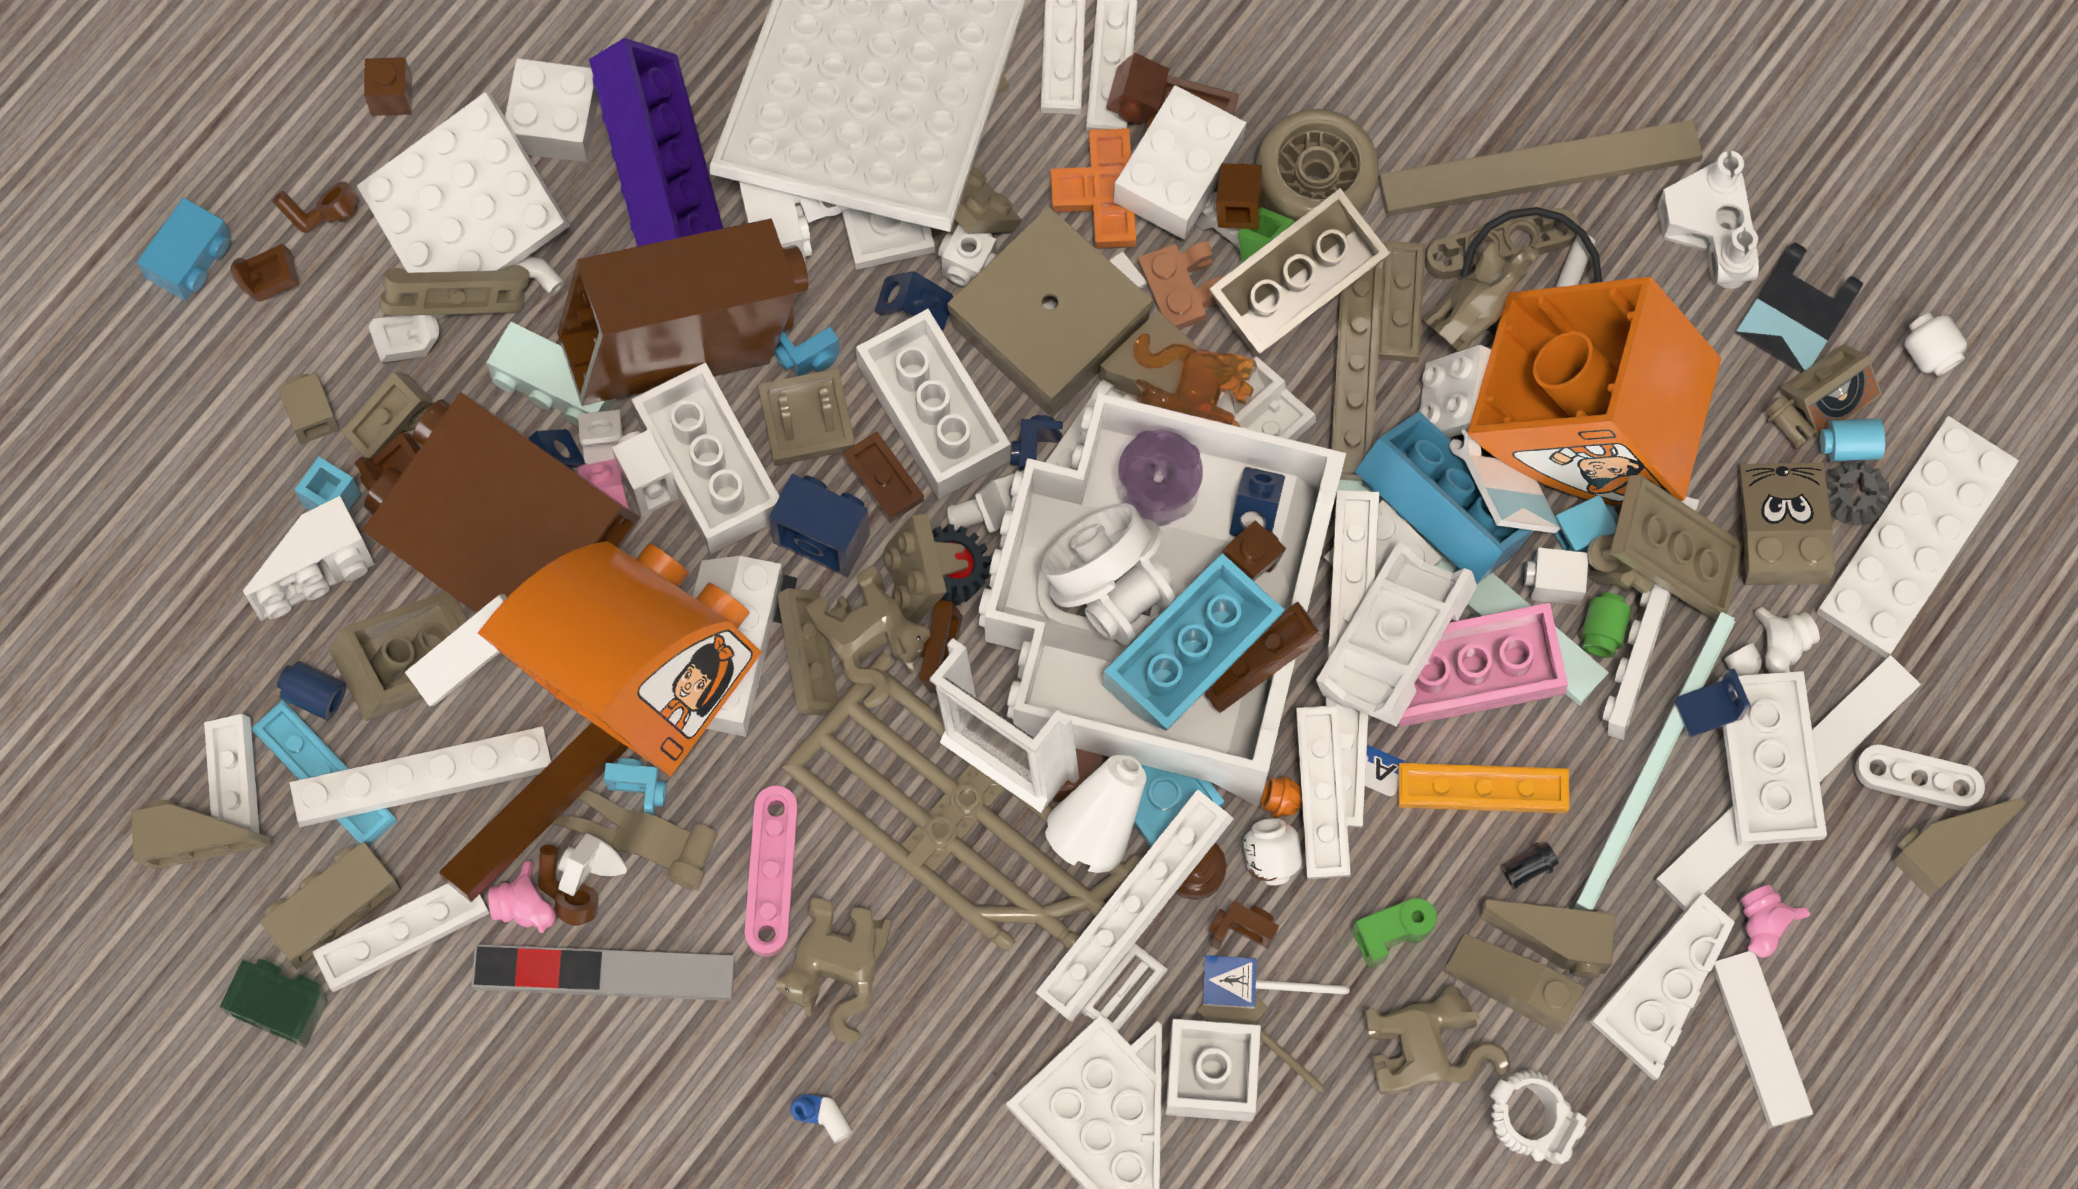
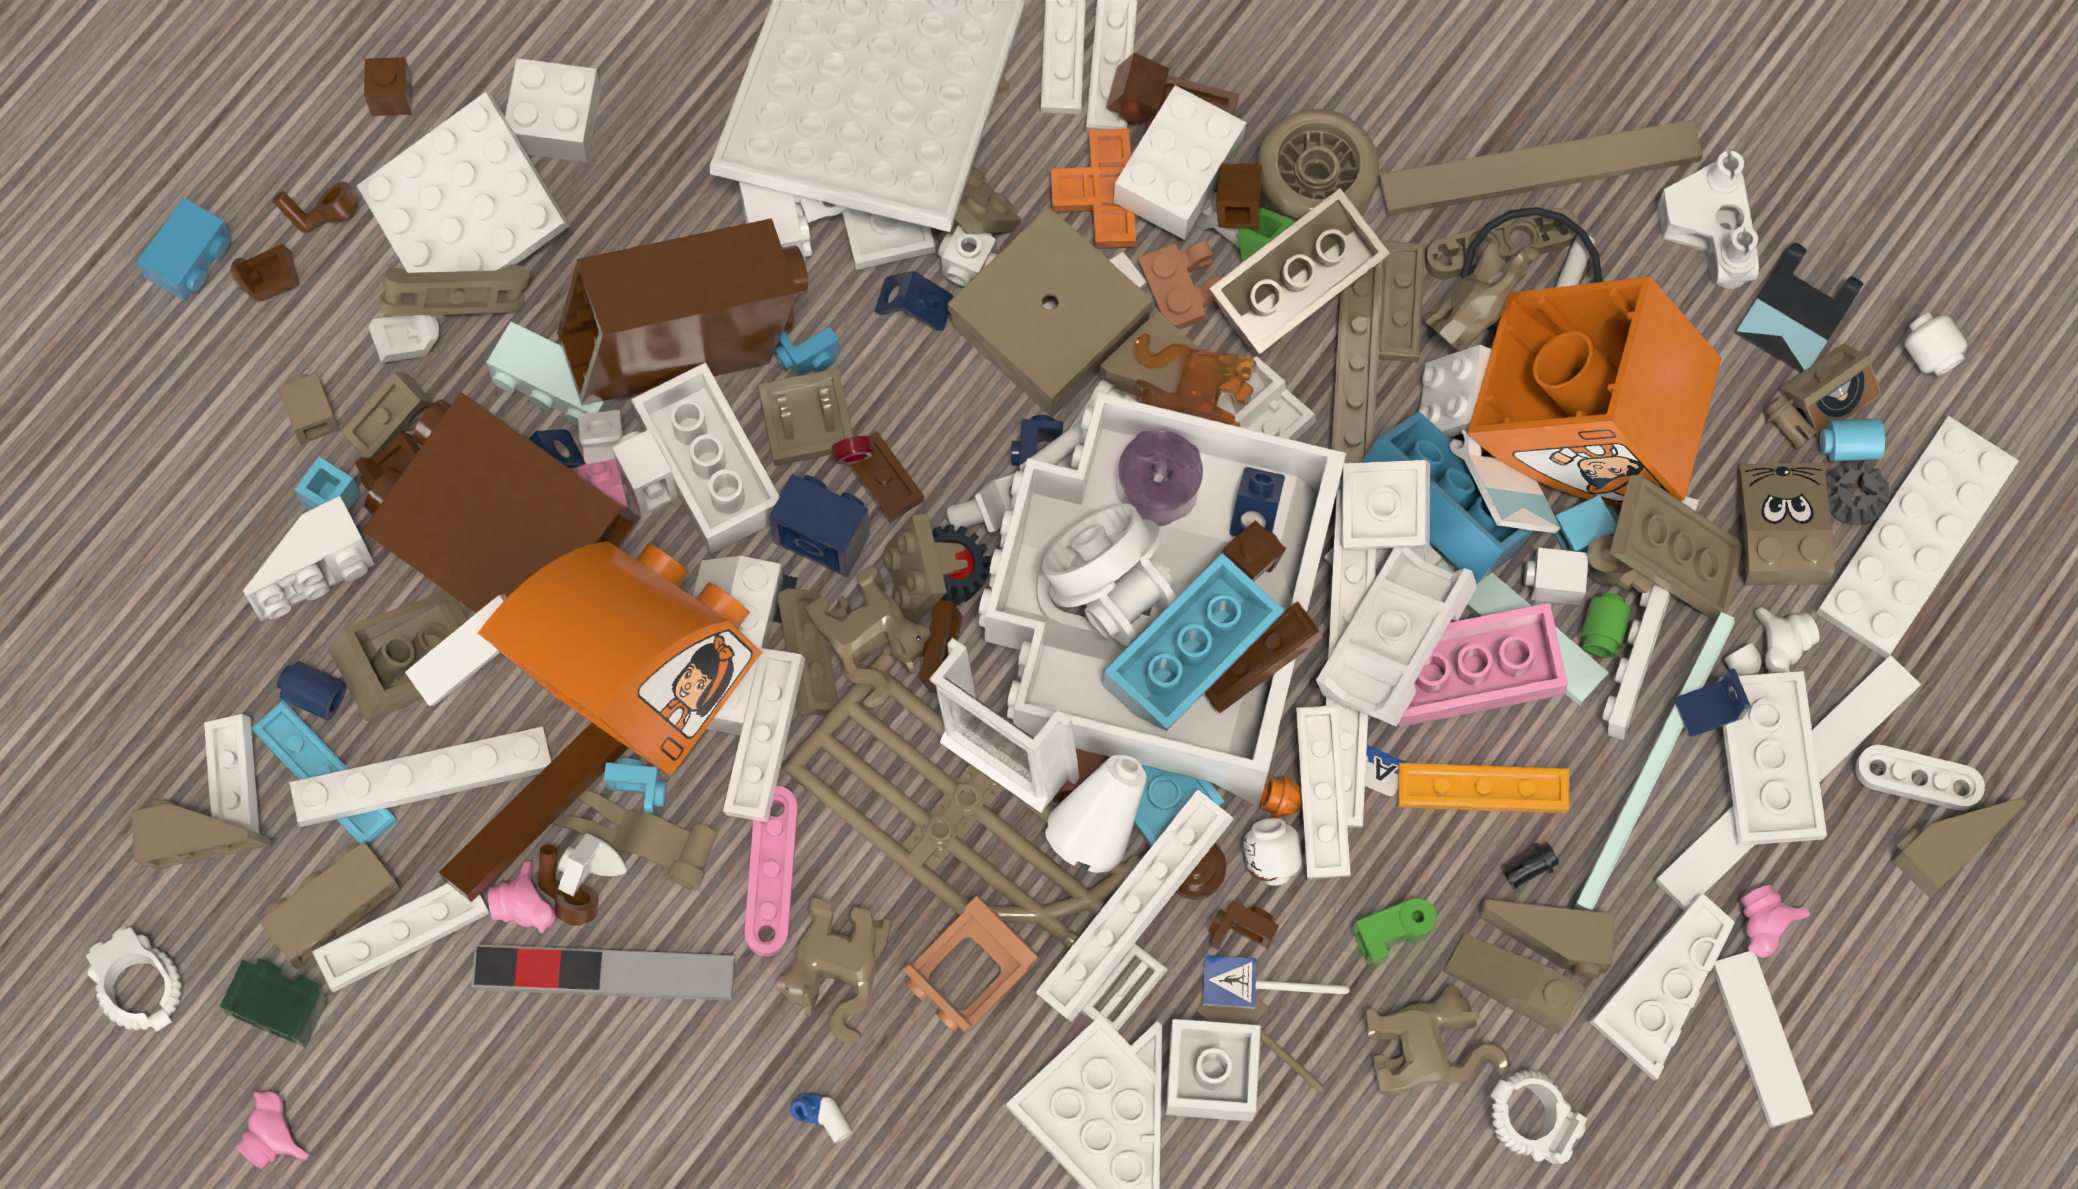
(112, 958): none -> white piece
(268, 1132): none -> bright pink animal
(543, 274): white arm -> none
(654, 142): dark purple brick -> none
(764, 735): none -> white plate
(853, 450): none -> dark red tile
(933, 404): white brick -> none
(996, 939): none -> nougat window
(1059, 448): none -> white piece
(1386, 504): none -> white plate

